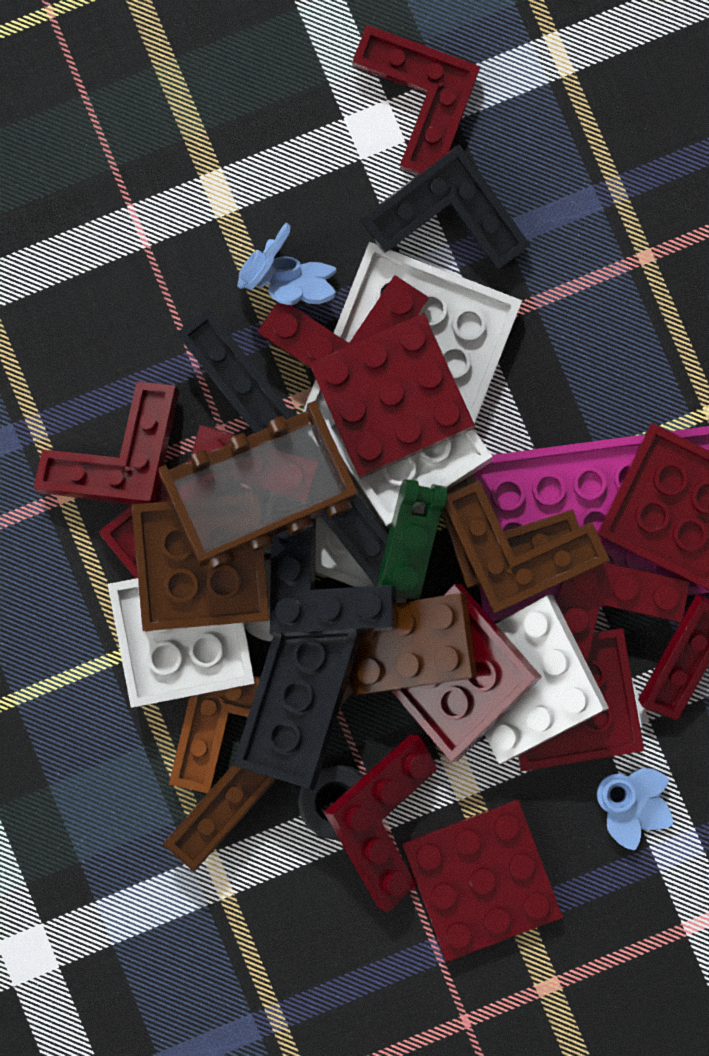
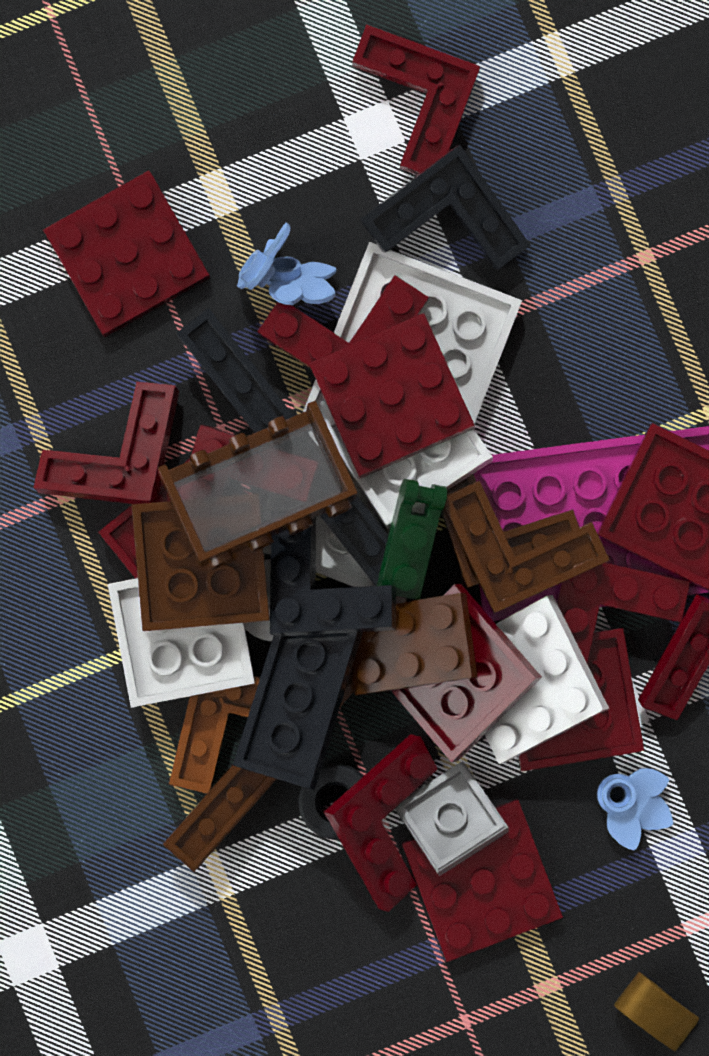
(126, 253): none -> dark red plate
(451, 818): none -> light grey tile
(656, 1011): none -> pearl gold panel

